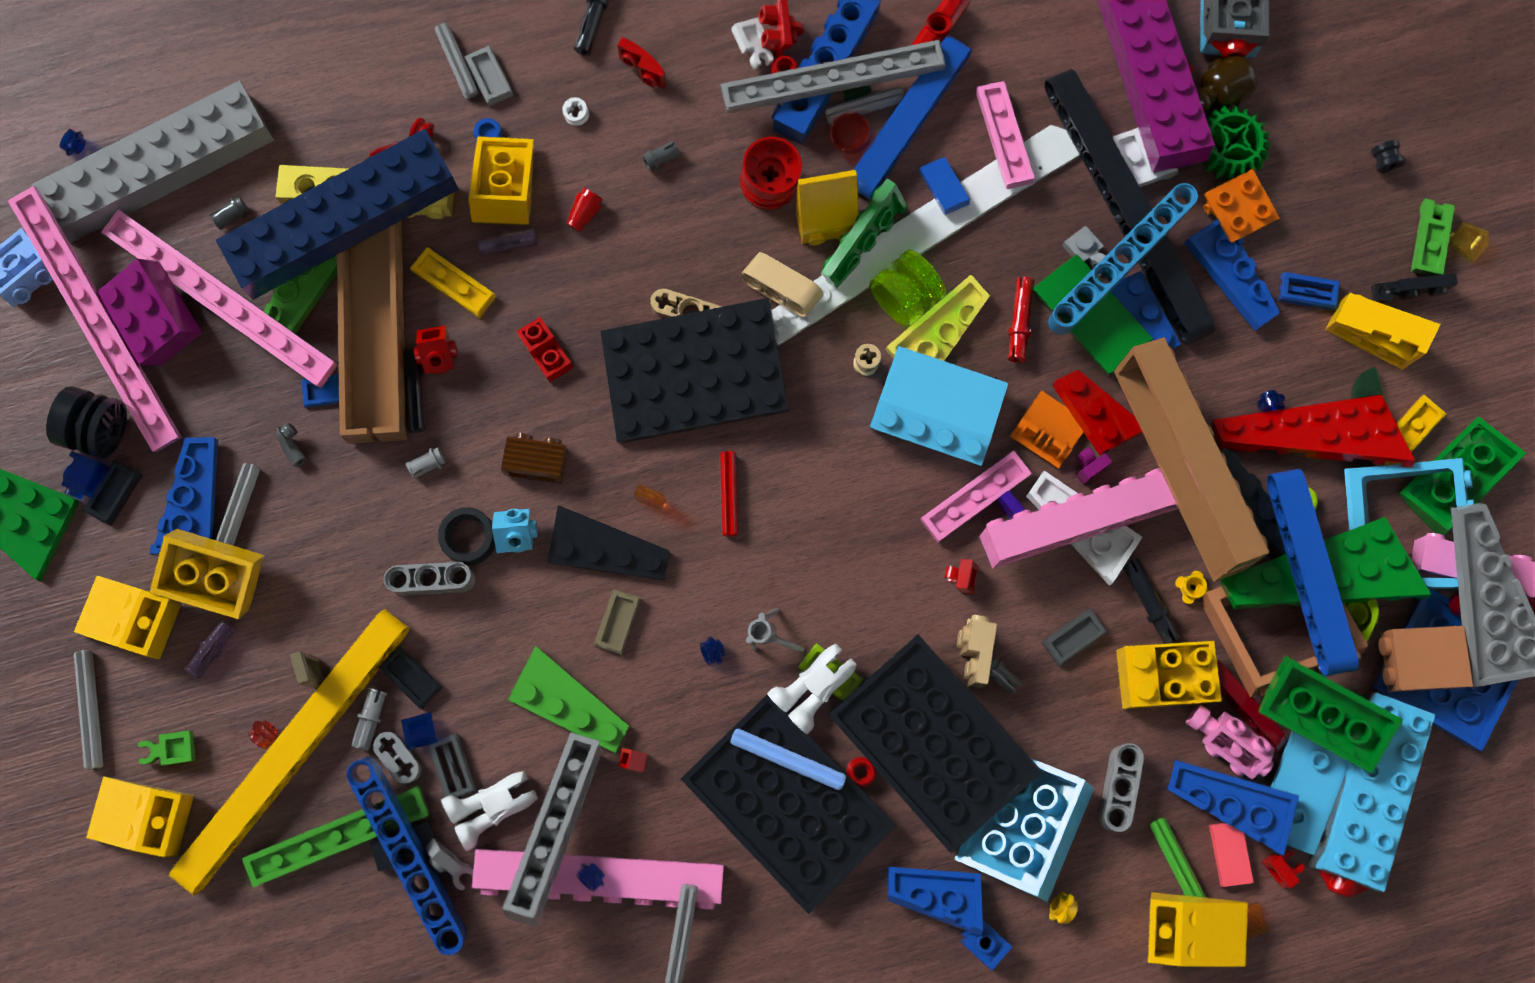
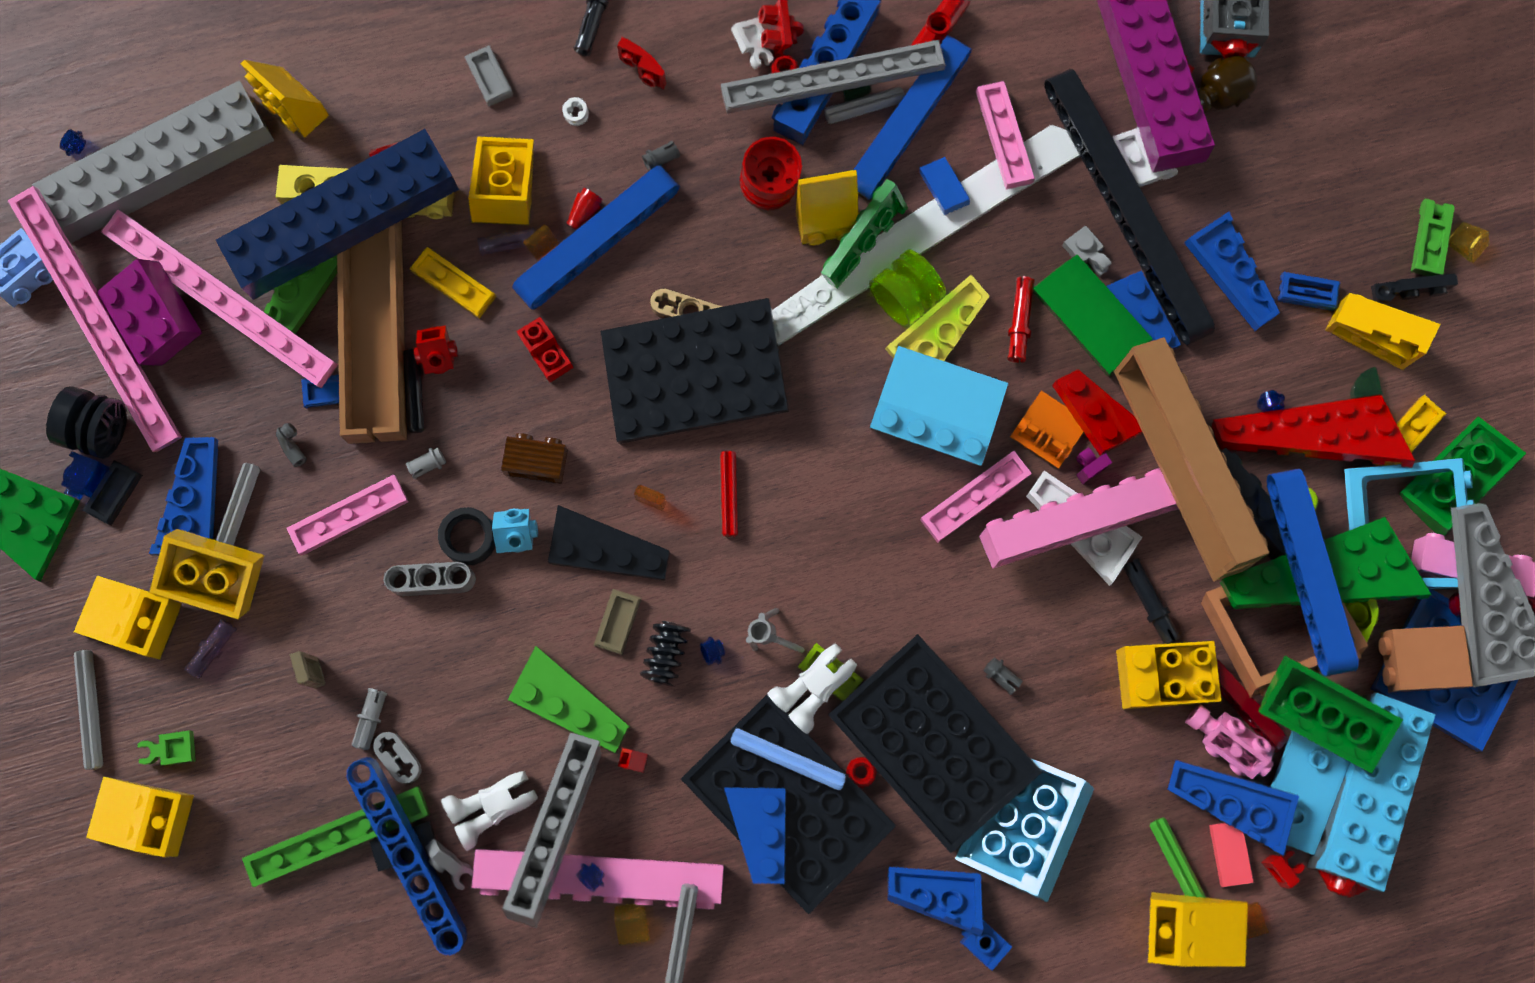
(229, 212): dark grey pin -> none
(263, 734): clear red plate -> none
(285, 96): none -> yellow slope
(288, 753): yellow beam -> none
(347, 515): none -> bright pink plate
(410, 677): black tile -> none
(419, 731): clear blue plate -> none
(421, 124): red bush -> none
(456, 60): light grey axle -> none
(471, 787): dark grey tile -> none
(487, 128): blue tile -> none
(541, 243): none -> clear orange tile
(595, 237): none -> blue beam
(631, 923): none -> clear yellow slope
(664, 652): none -> black piece
(761, 830): none -> blue wing
(782, 284): tan beam -> none
(850, 133): clear red hair -> none
(872, 353): tan bush -> none
(964, 577): red tile -> none
(977, 643): tan plate -> none
(1009, 504): dark purple tile -> none
(1063, 908): yellow plate -> none
(1074, 637): dark grey tile -> none
(1130, 248): dark azure beam -> none
(1131, 776): light grey beam -> none
(1184, 583): yellow plate -> none
(1240, 206): orange hinge -> none
(1243, 156): green gear -> none
(1388, 156): black wheel -> none

